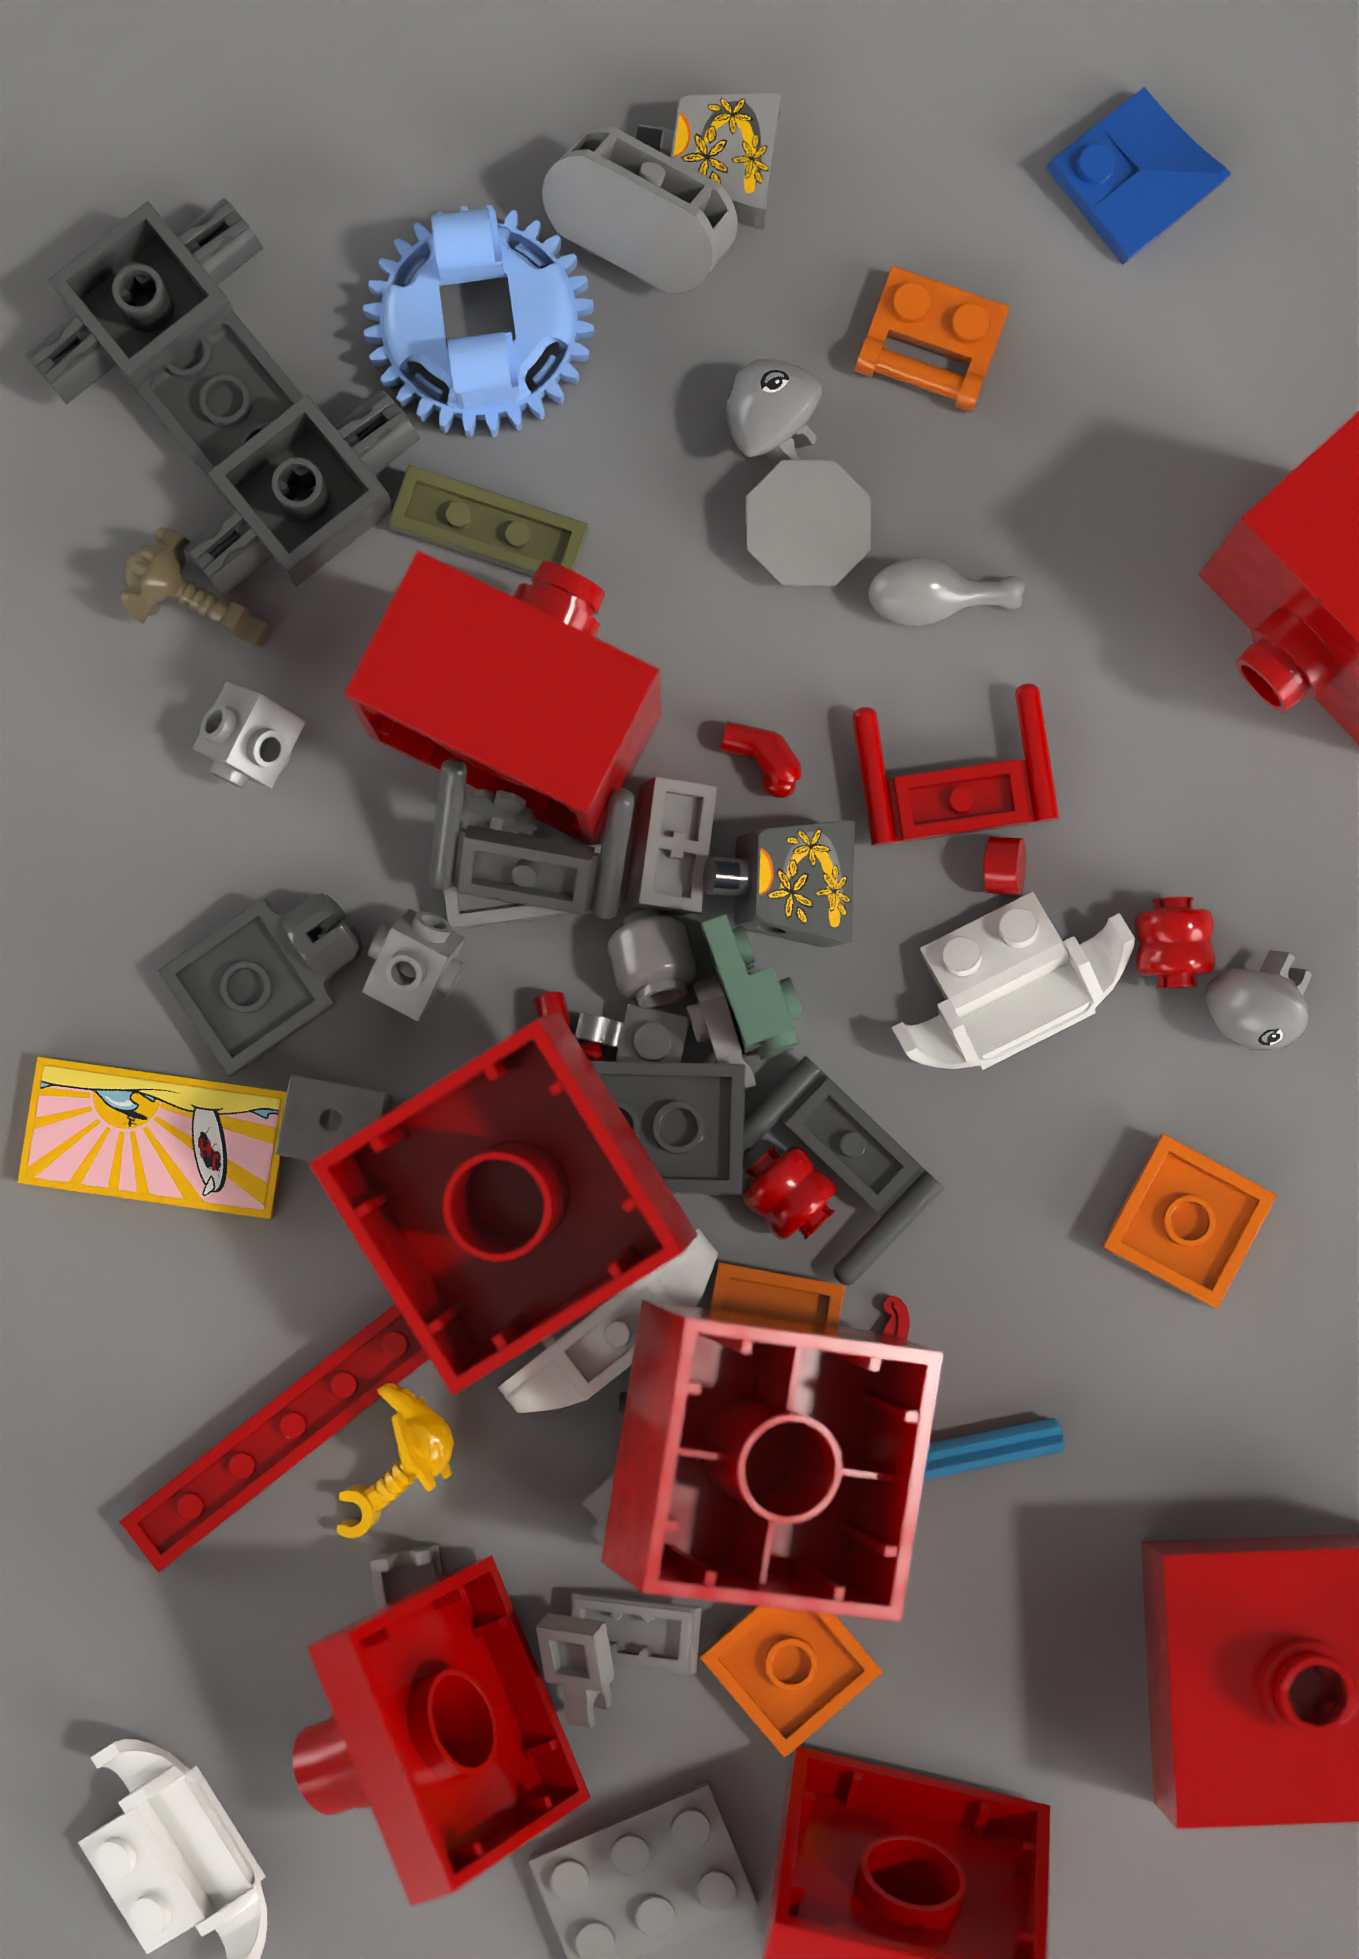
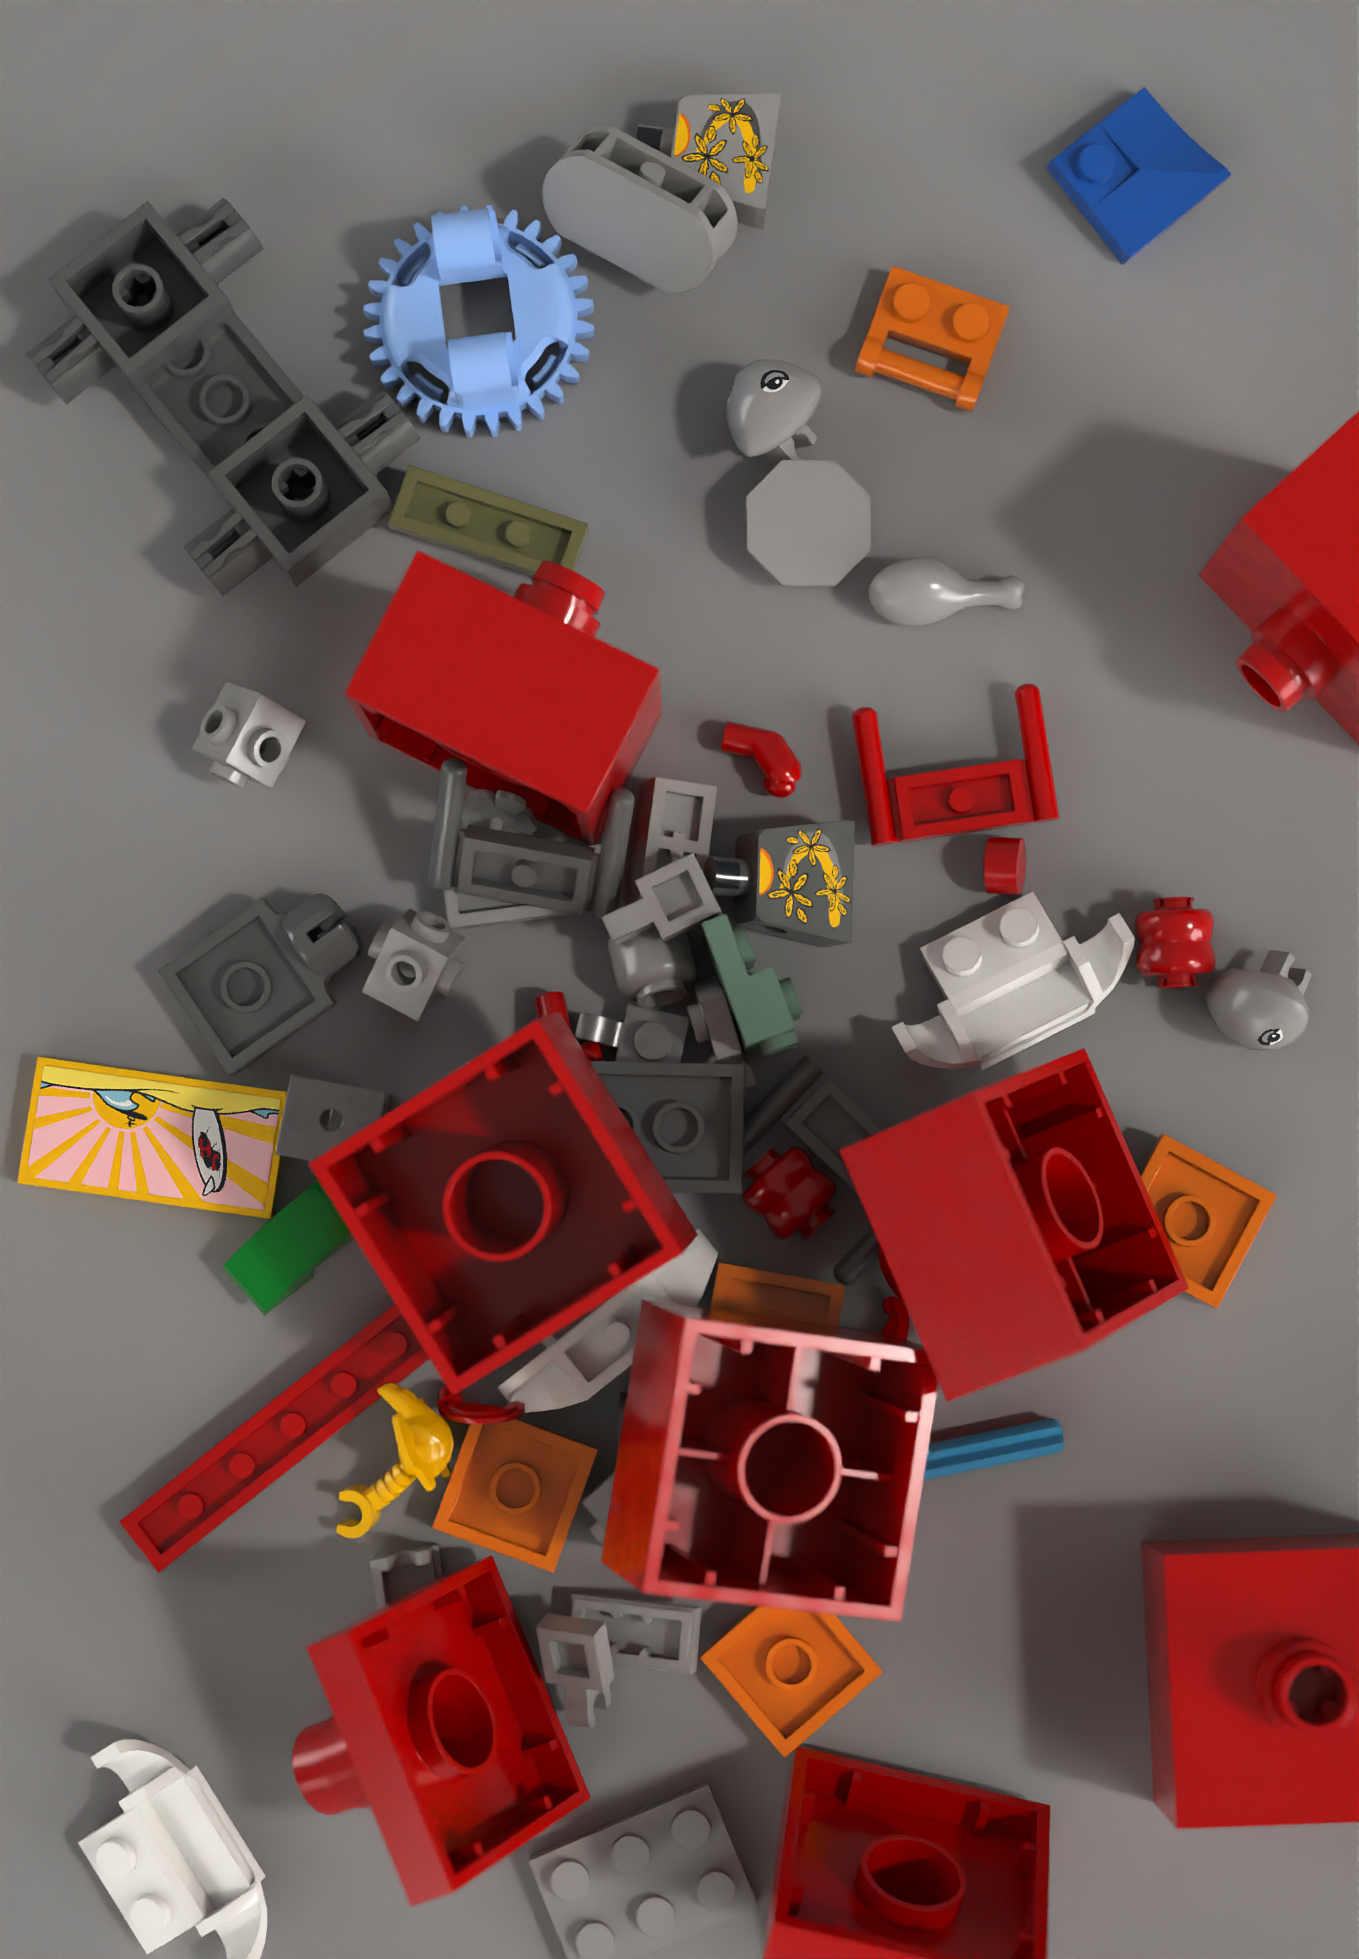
(156, 574): dark tan piece -> none
(288, 1249): none -> green slope
(456, 1410): none -> red piece
(516, 1490): none -> orange plate
(672, 899): none -> light grey plate
(1014, 1224): none -> red brick

